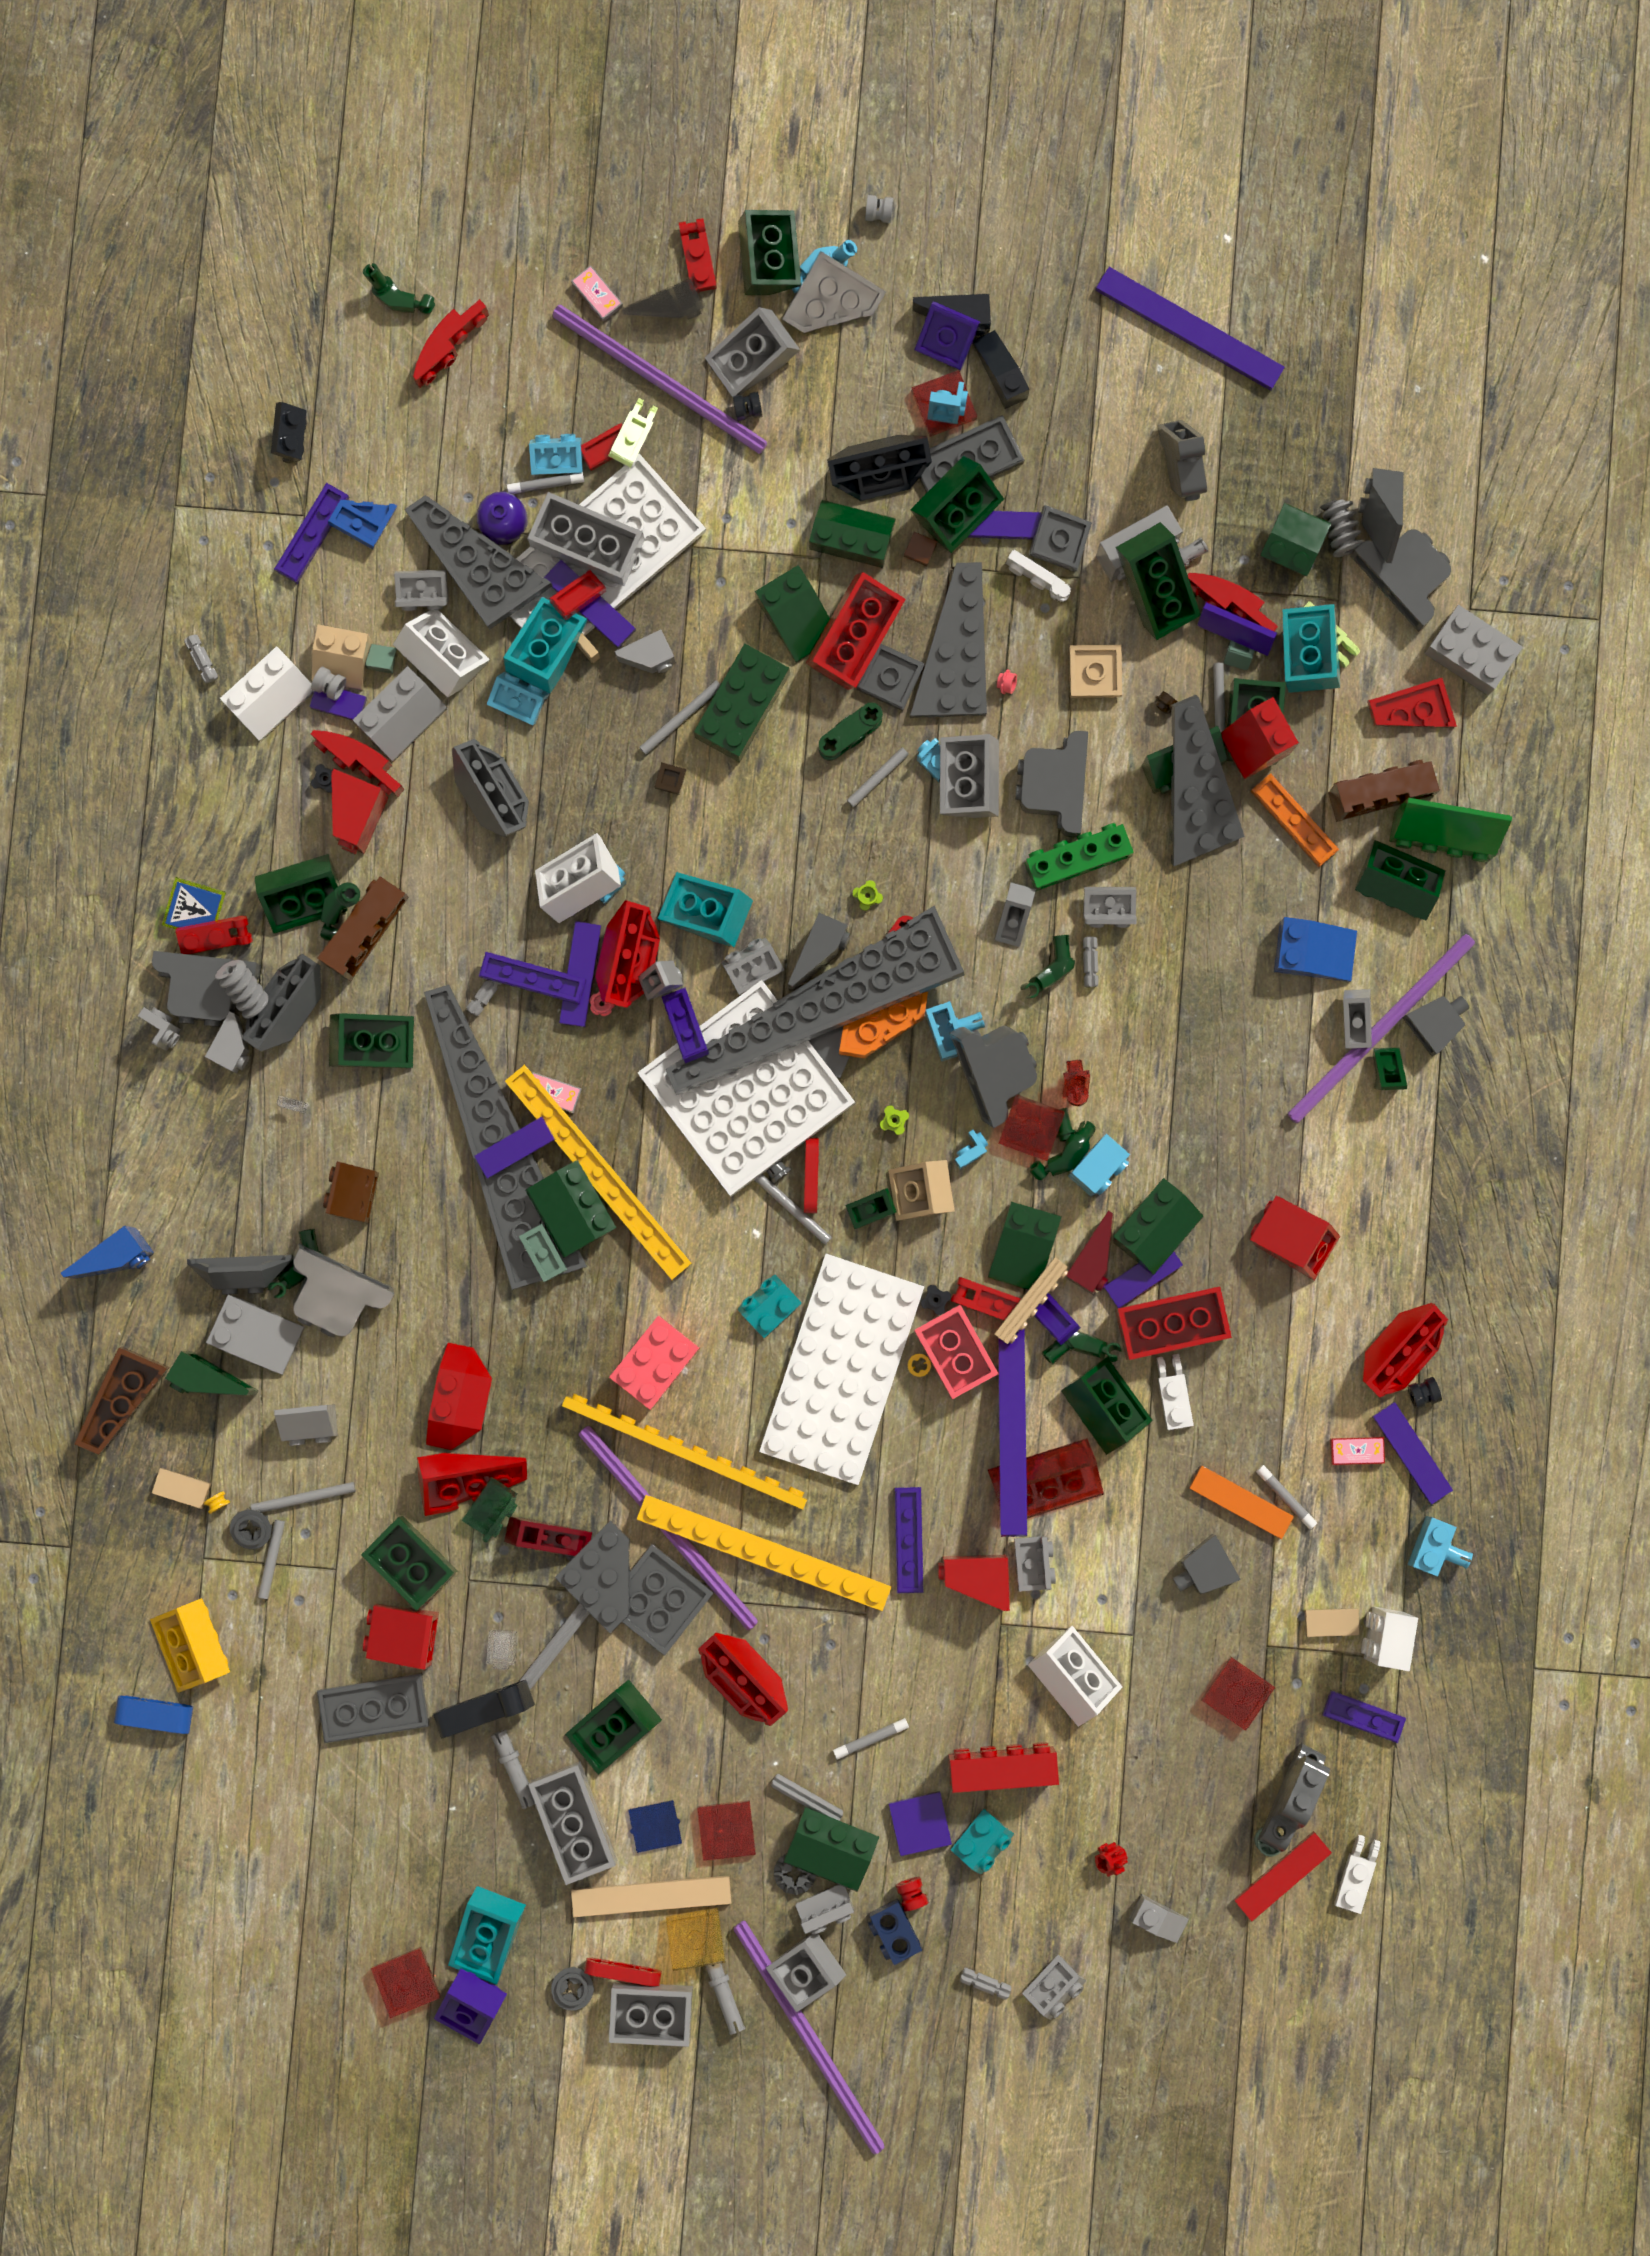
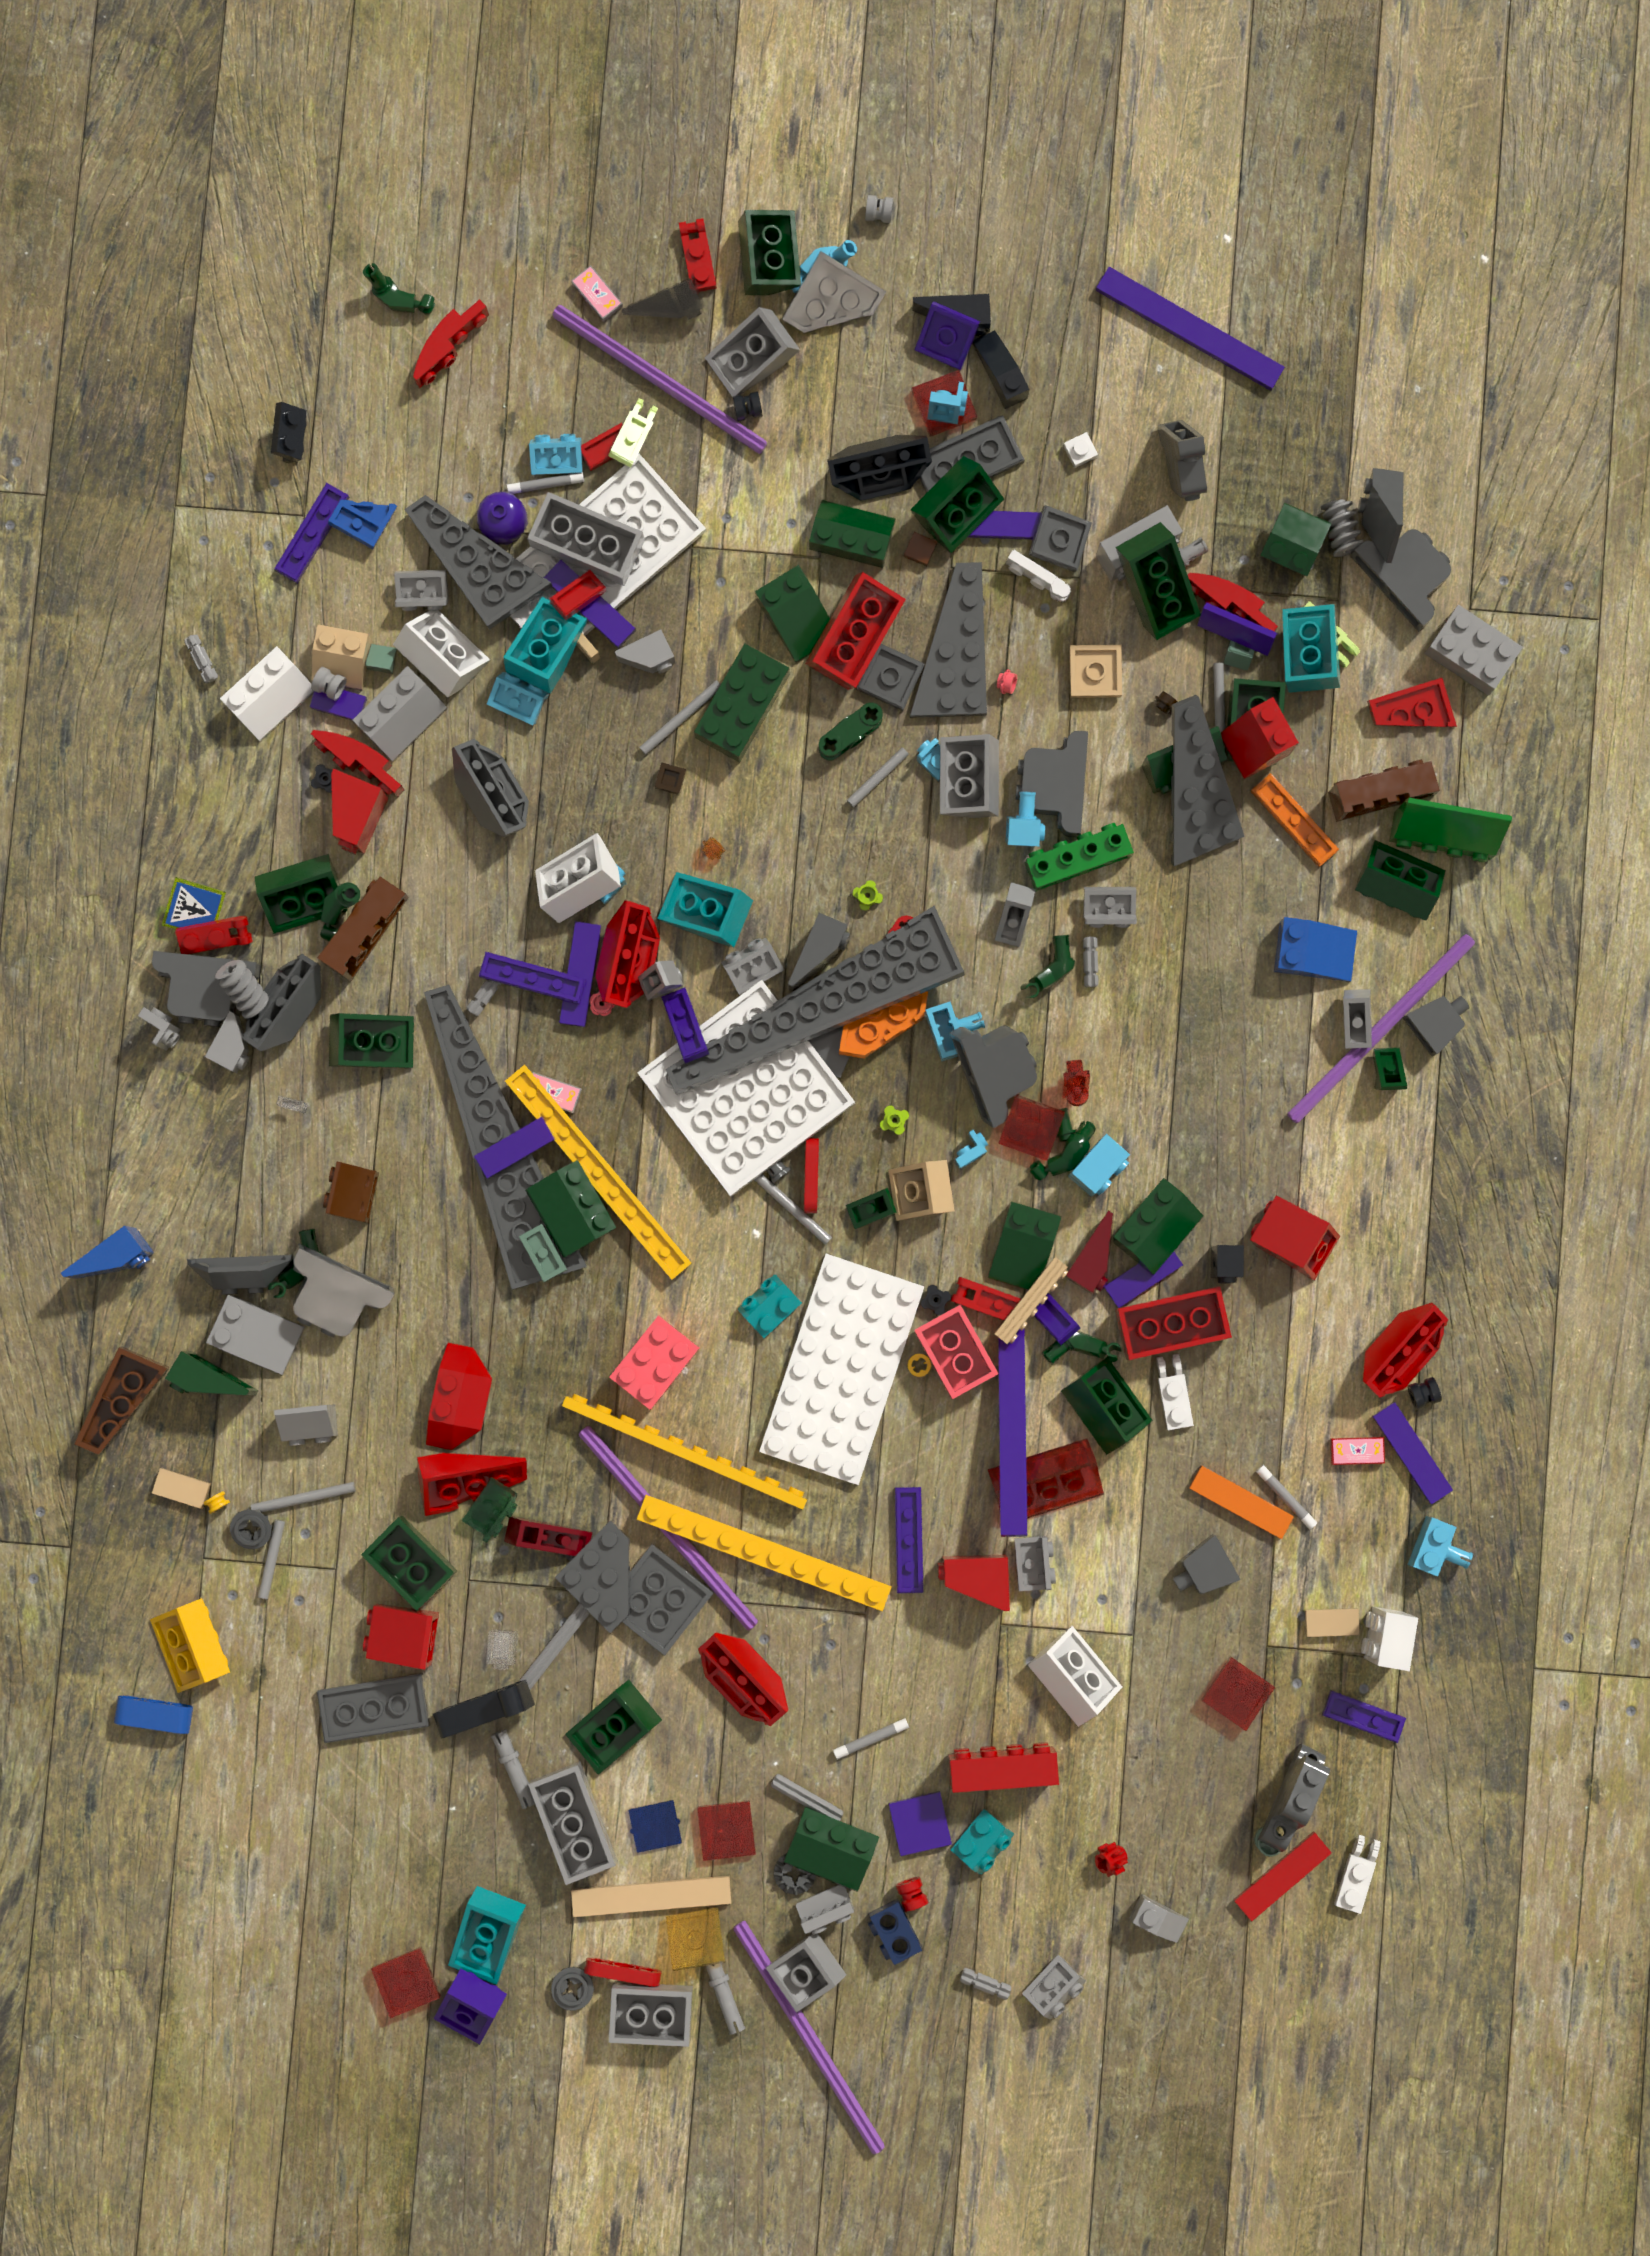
(713, 848): none -> clear orange plate
(1025, 828): none -> medium azure brick
(1080, 450): none -> white plate
(1227, 1263): none -> black brick

